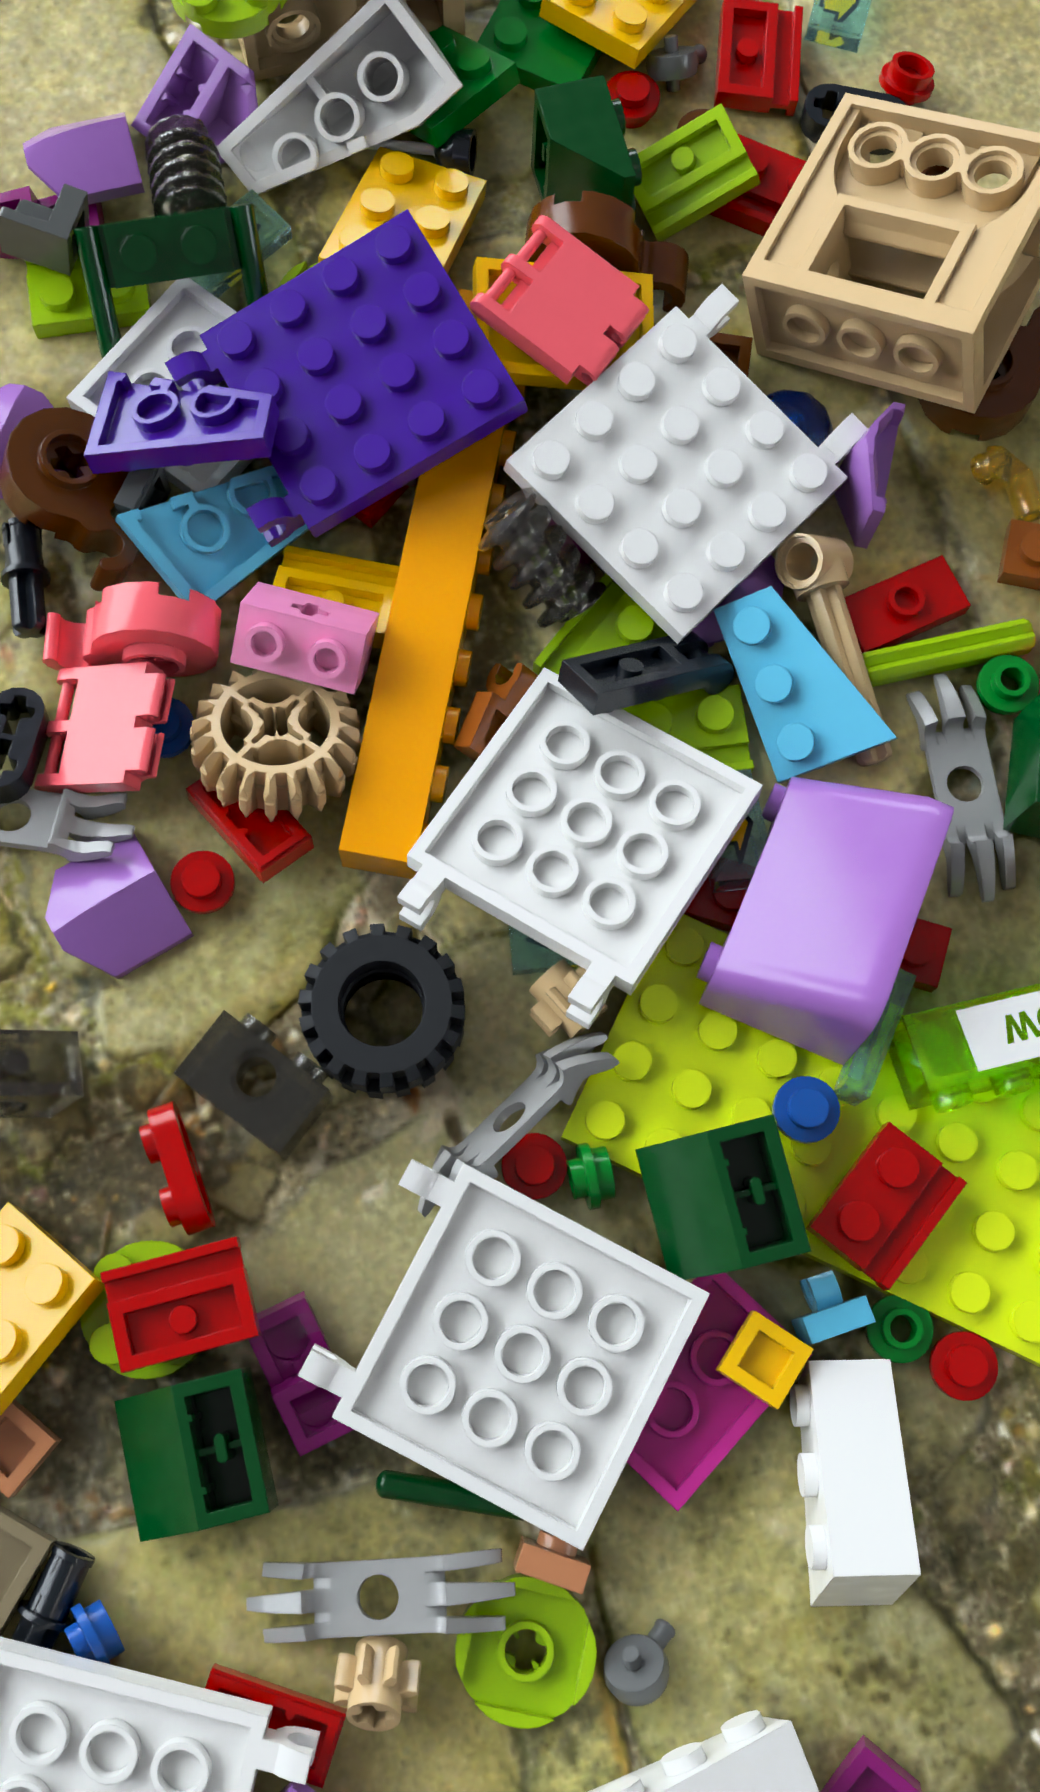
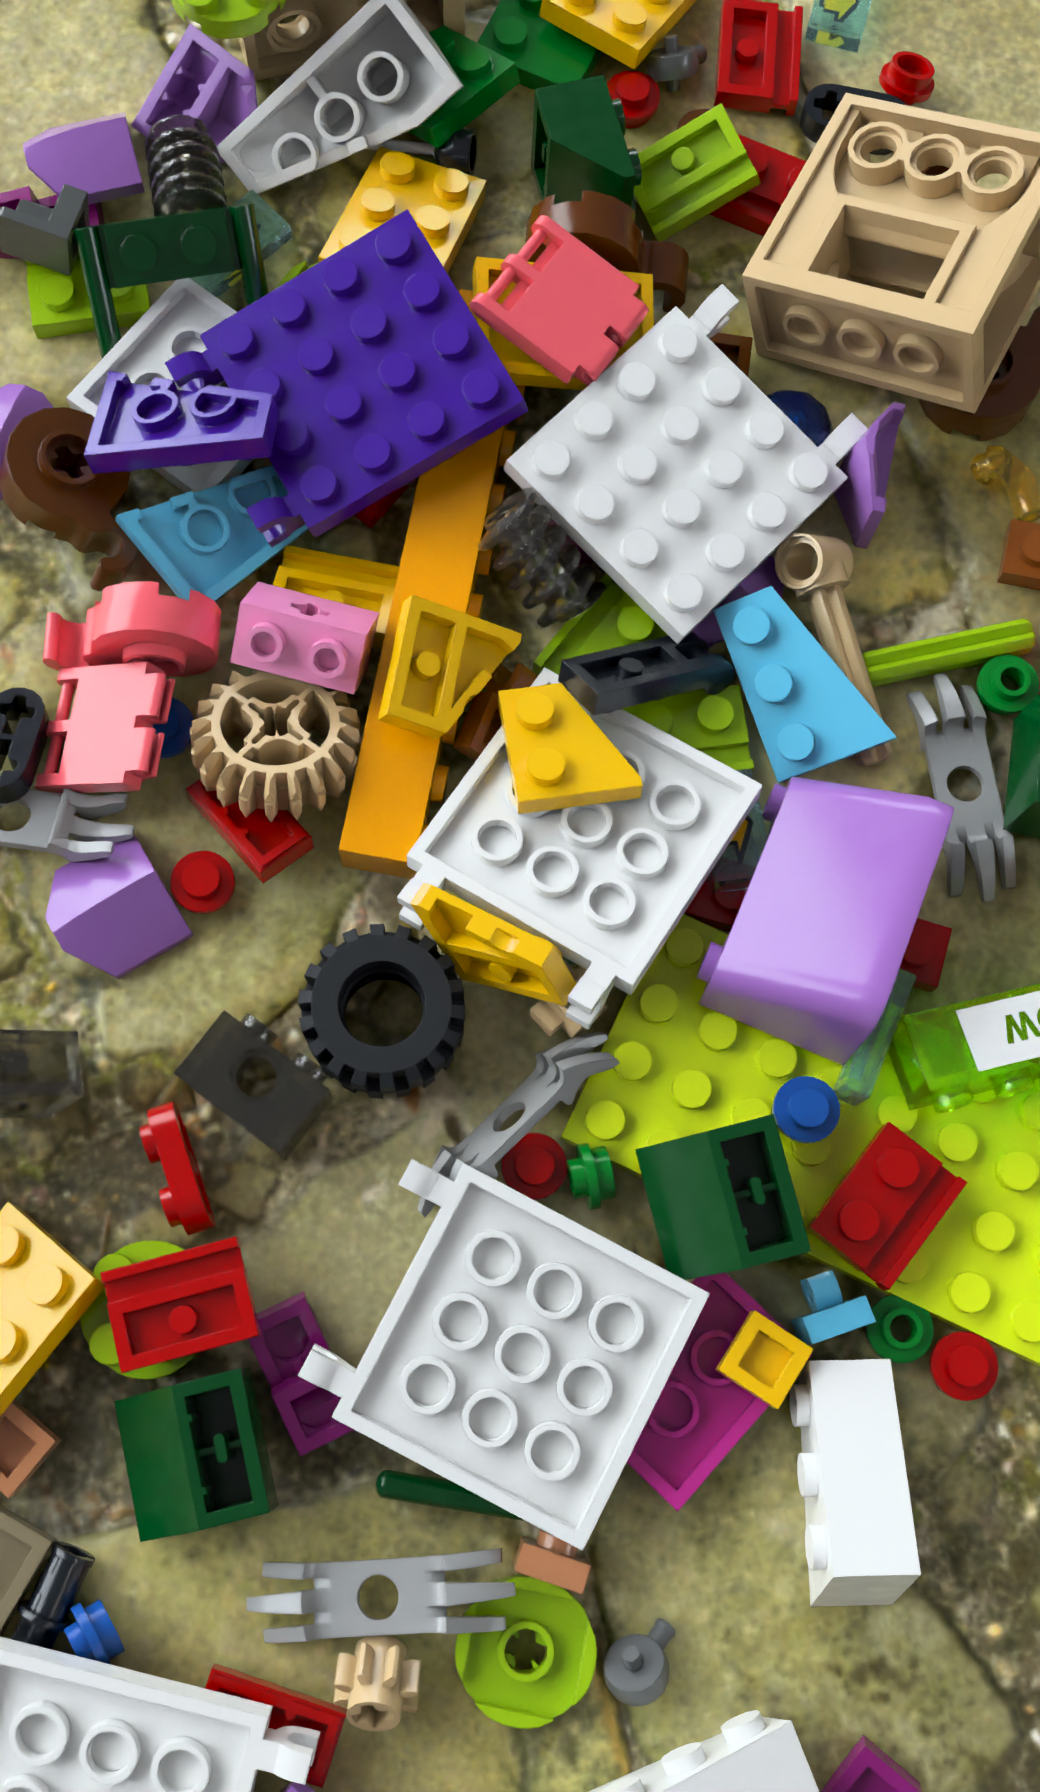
(25, 577): black axle -> none
(142, 490): dark grey tile -> none
(439, 665): none -> yellow wing
(493, 950): none -> yellow wing
(560, 753): none -> yellow wing
(906, 605): red plate -> none

